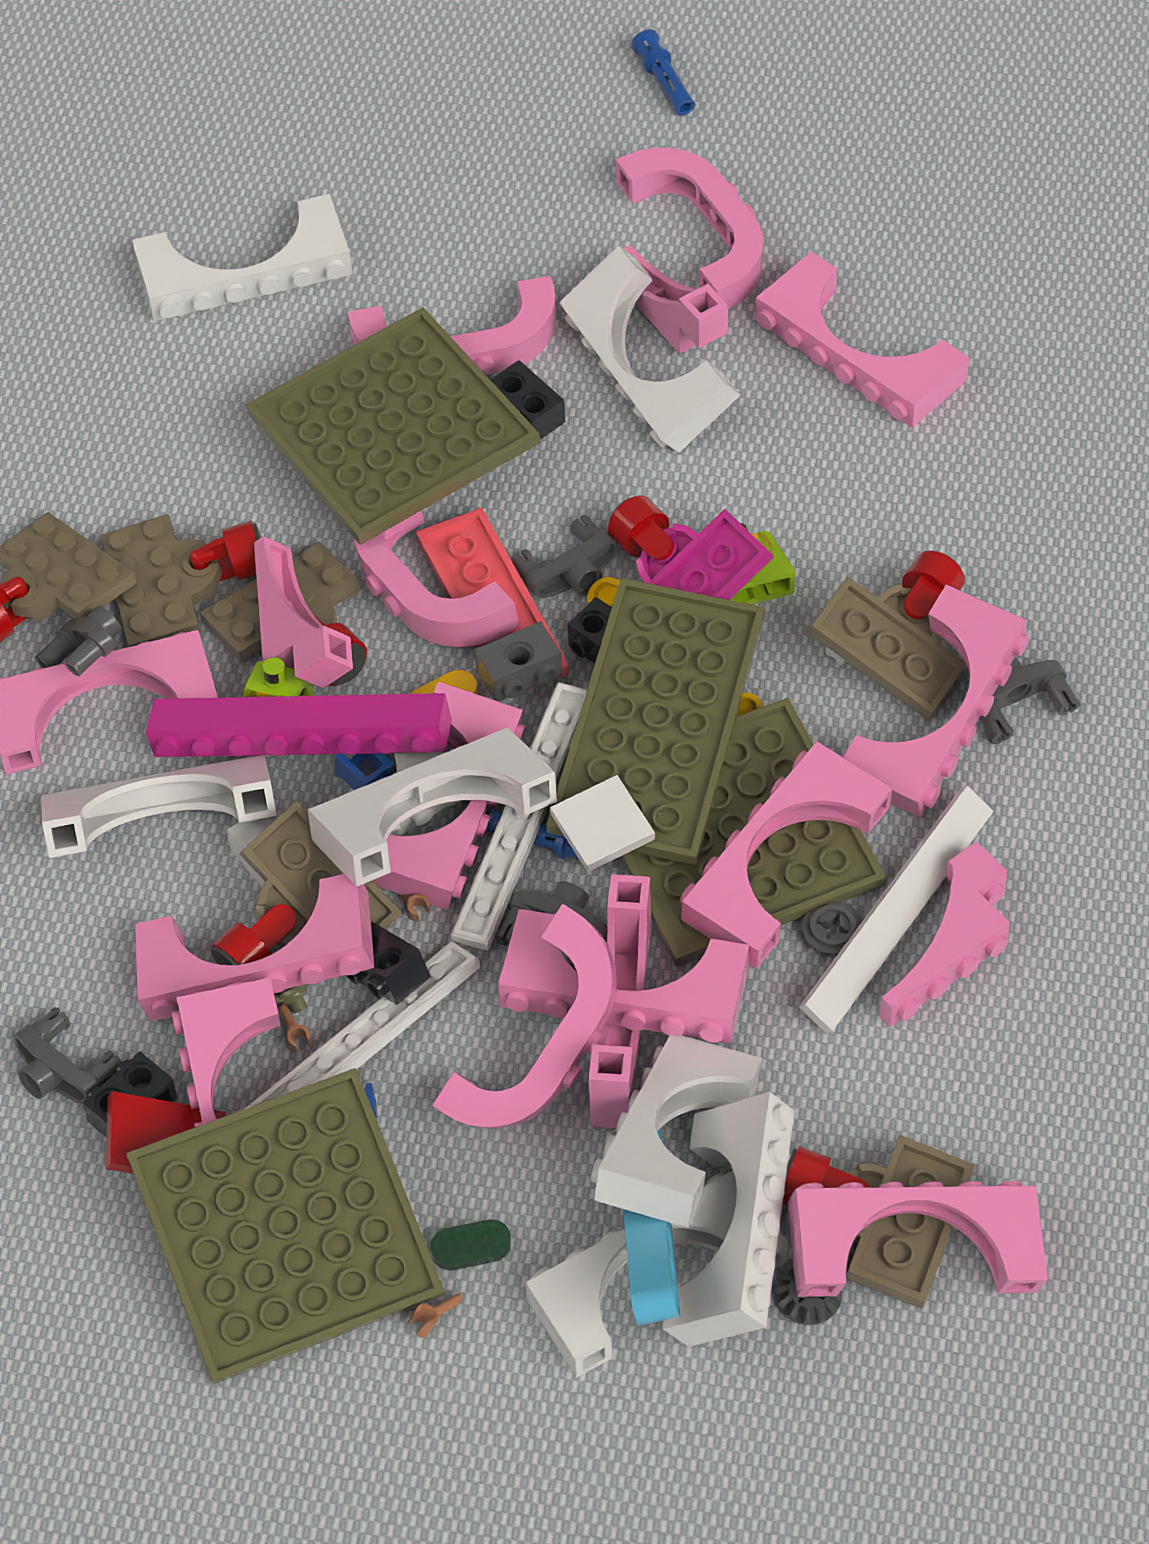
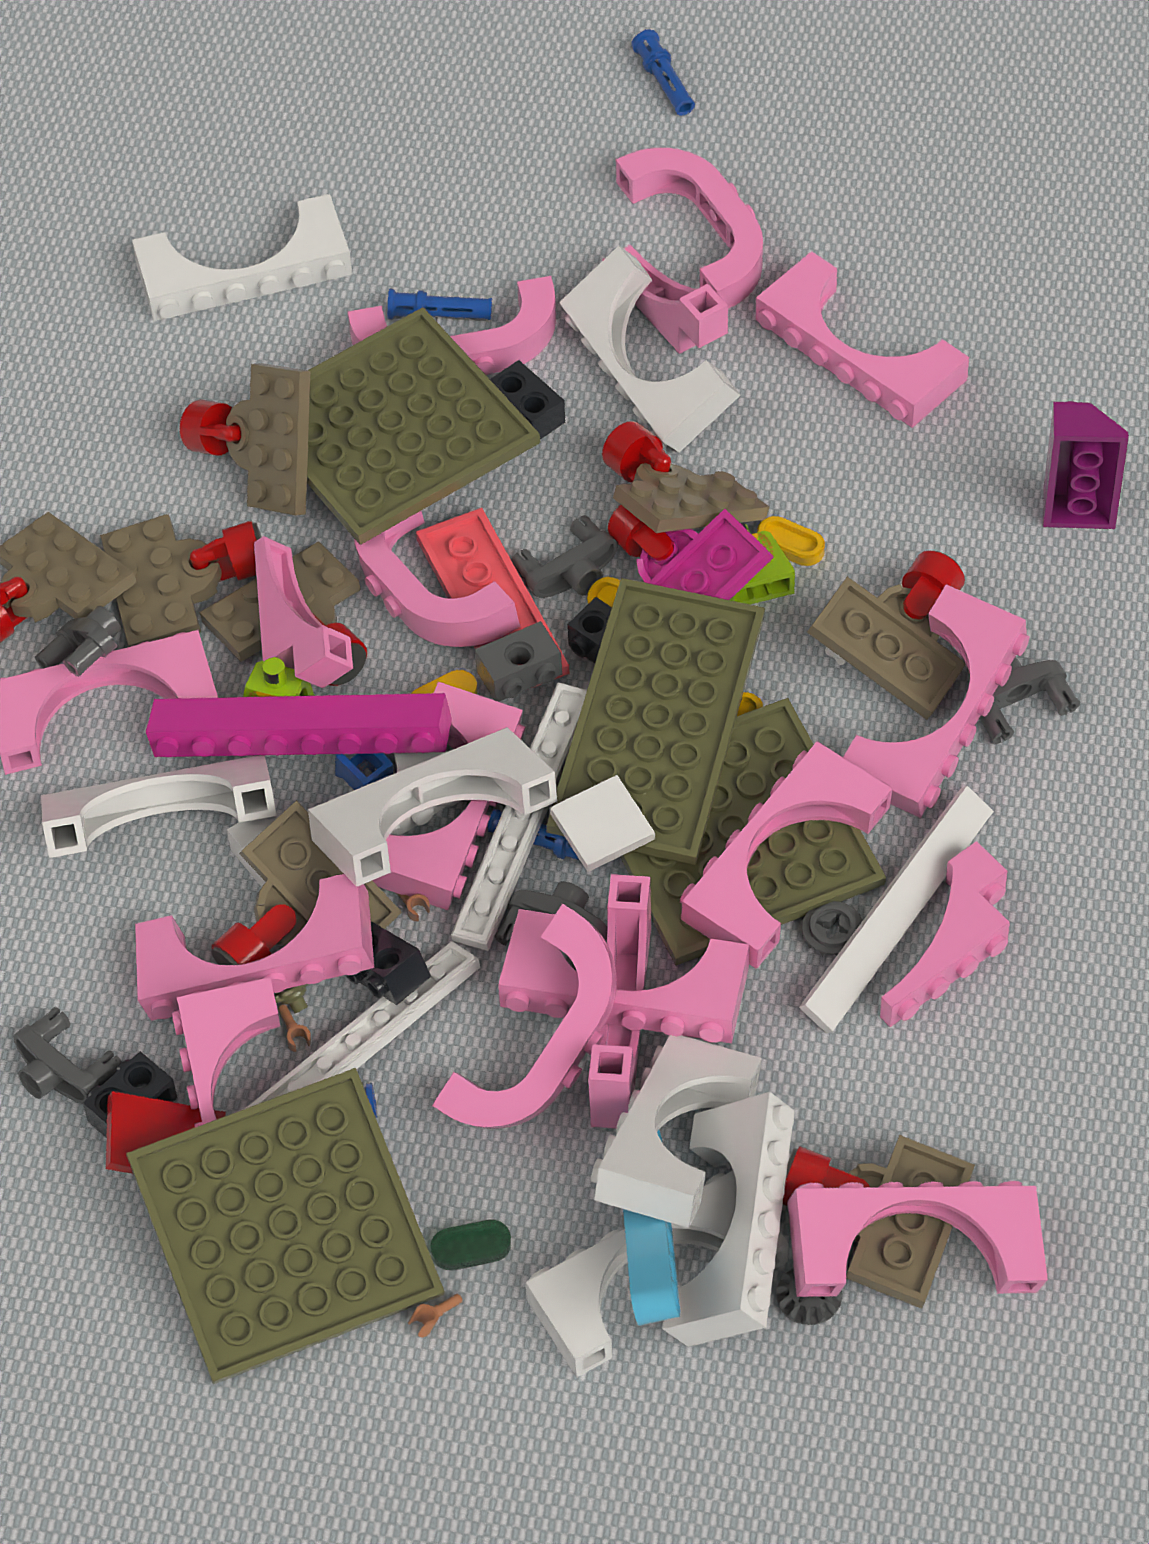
(261, 435): none -> dark tan plate
(437, 306): none -> blue pin
(667, 494): none -> dark tan plate
(796, 541): none -> yellow tile
(1083, 468): none -> magenta slope

